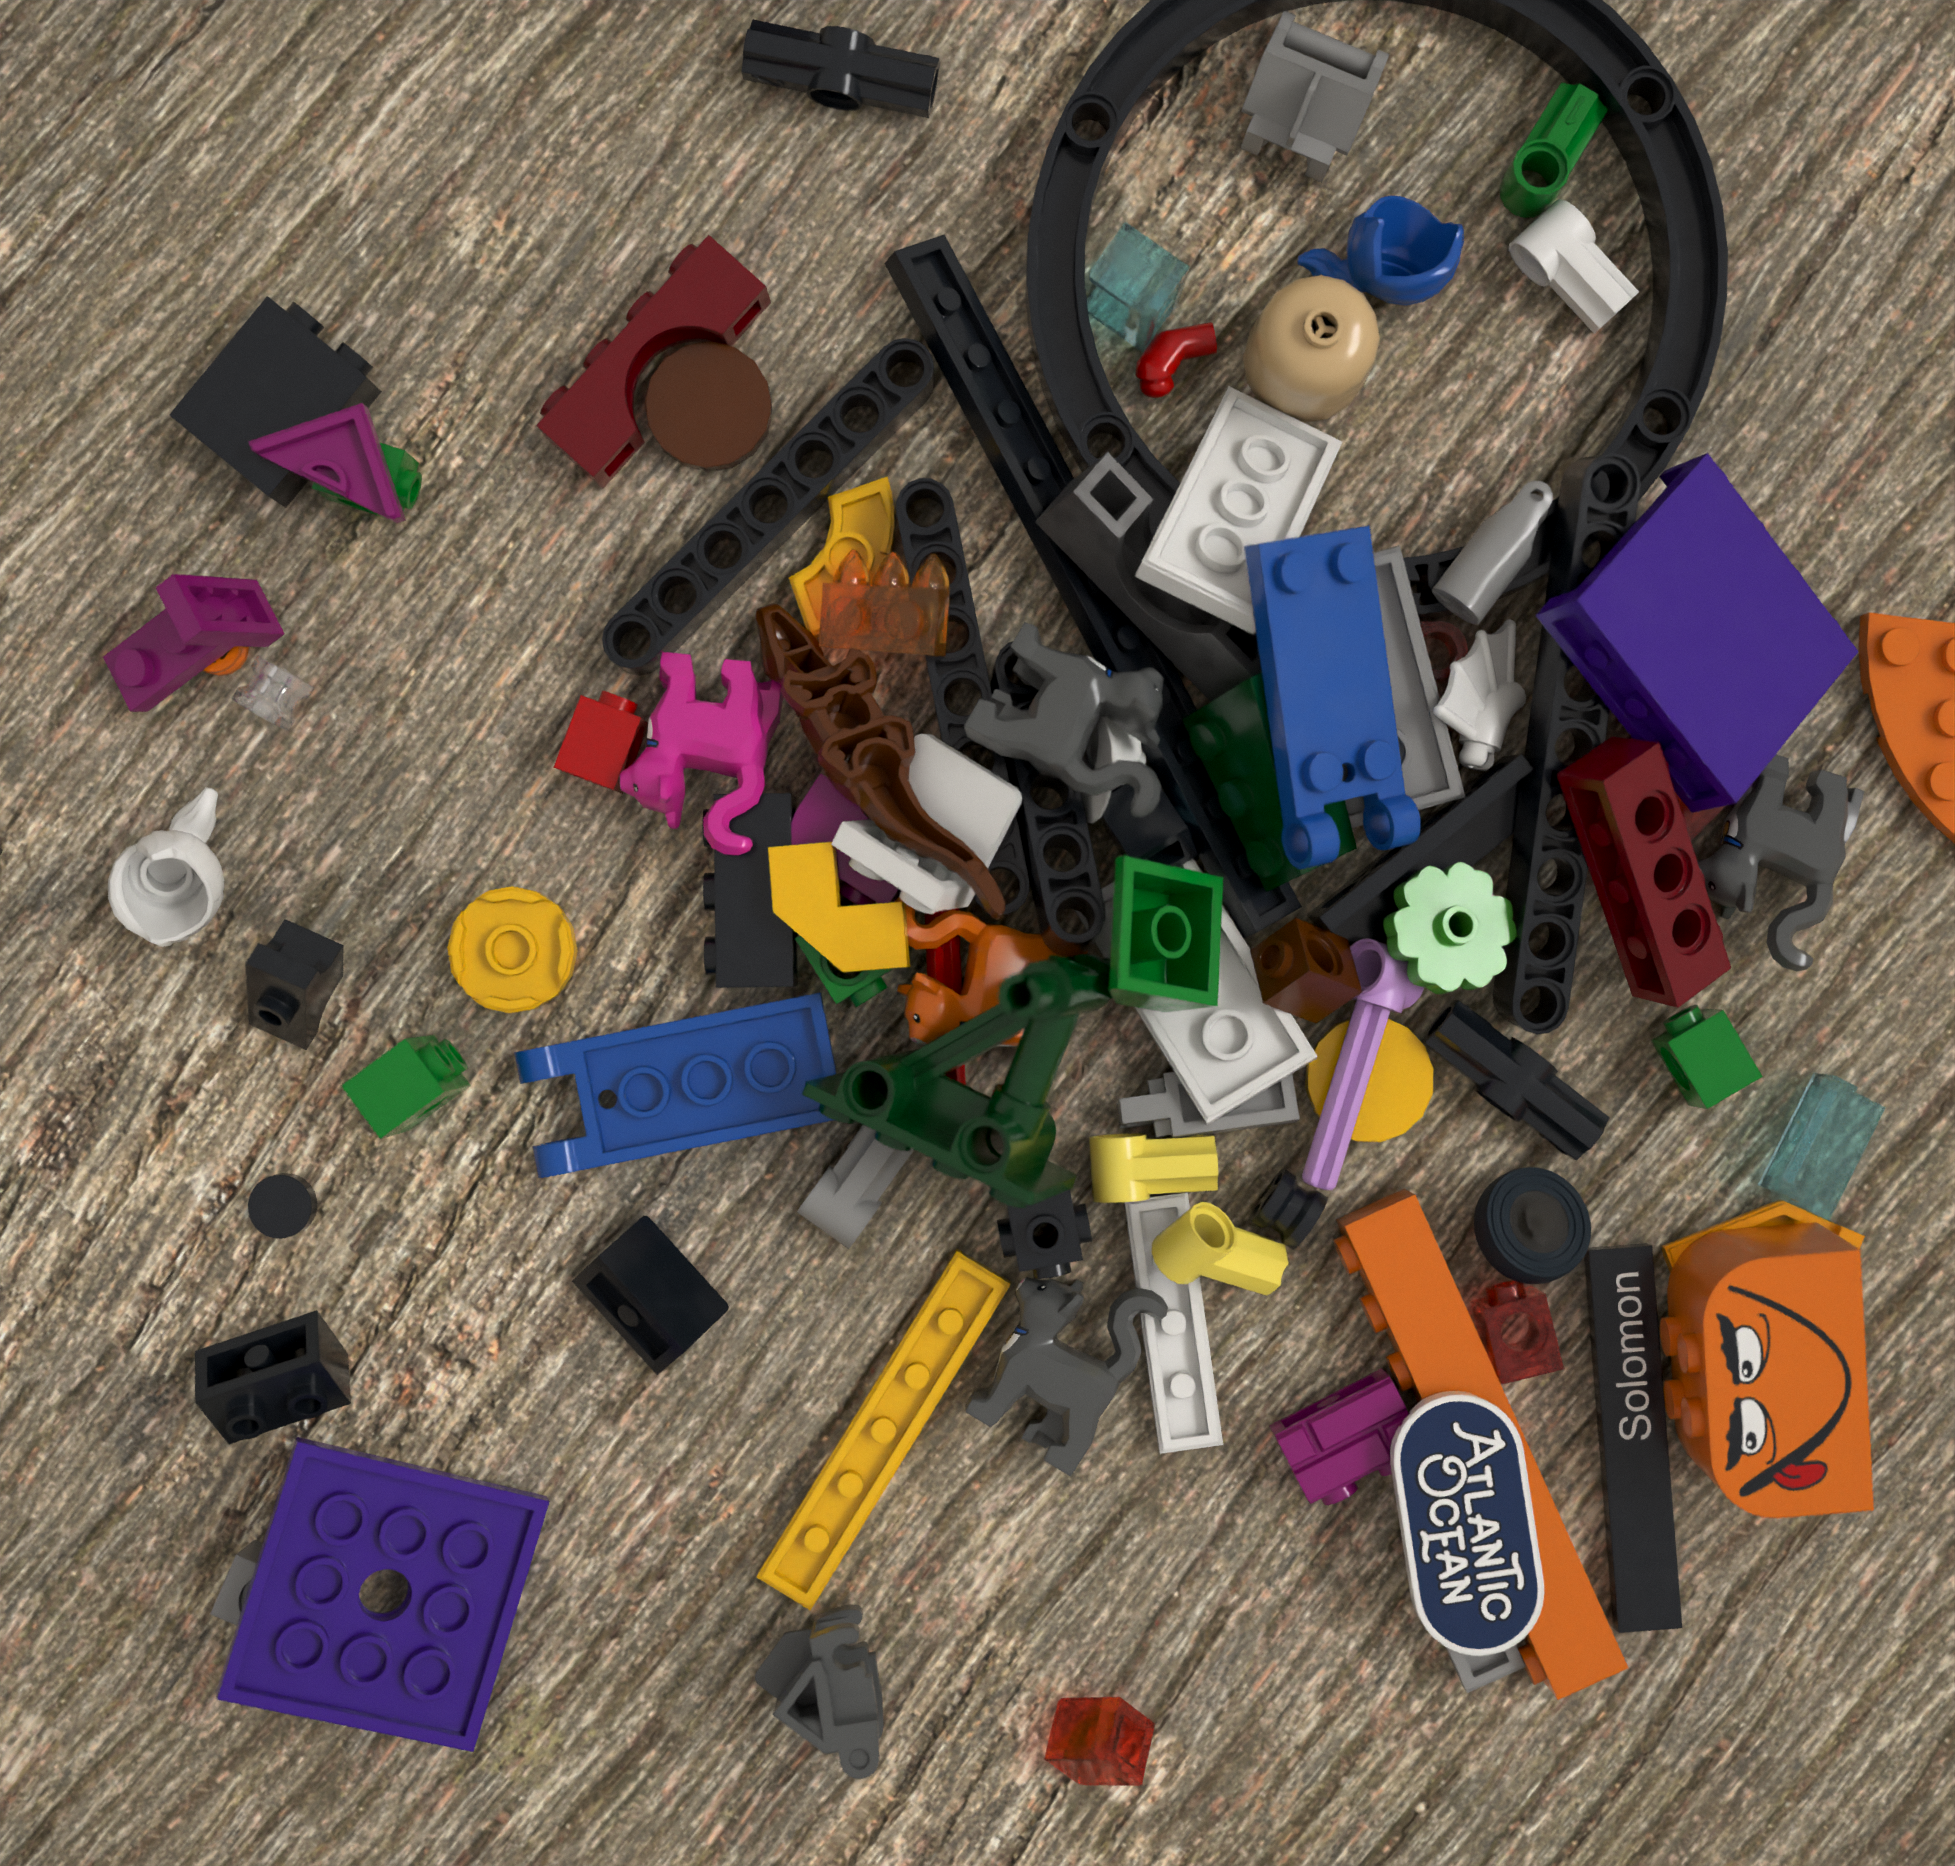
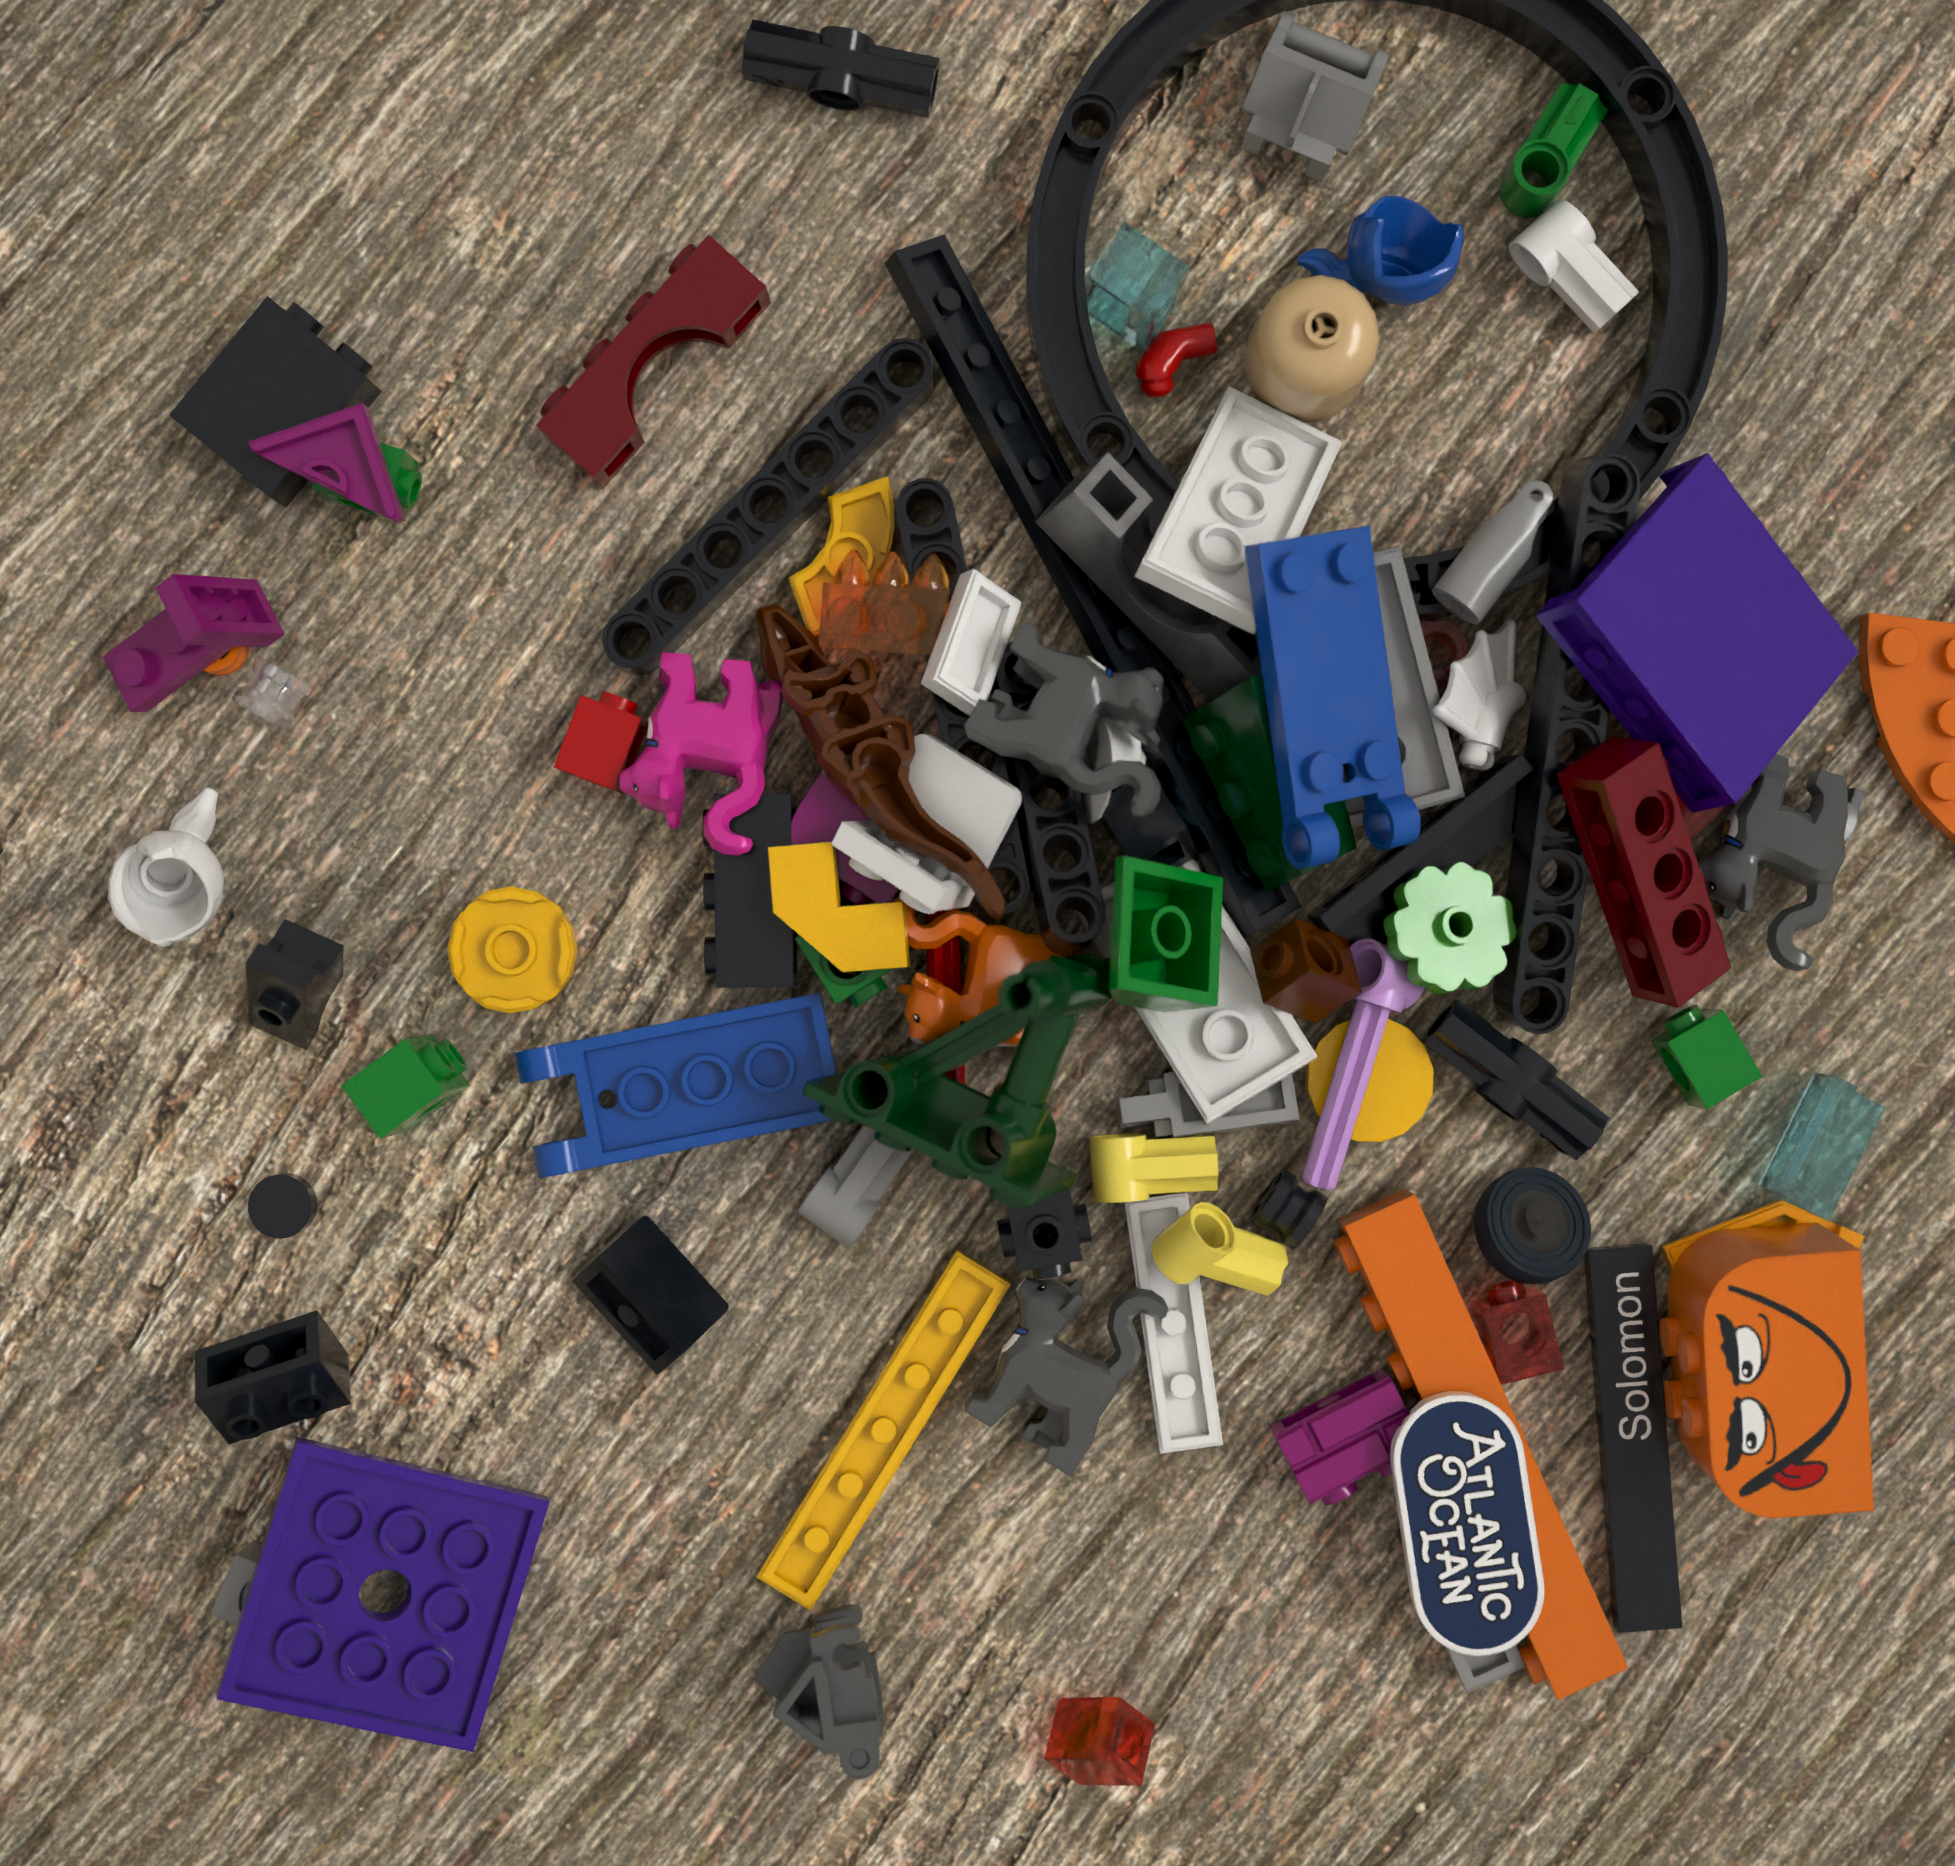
(709, 406): reddish brown tile -> none
(971, 641): none -> white tile

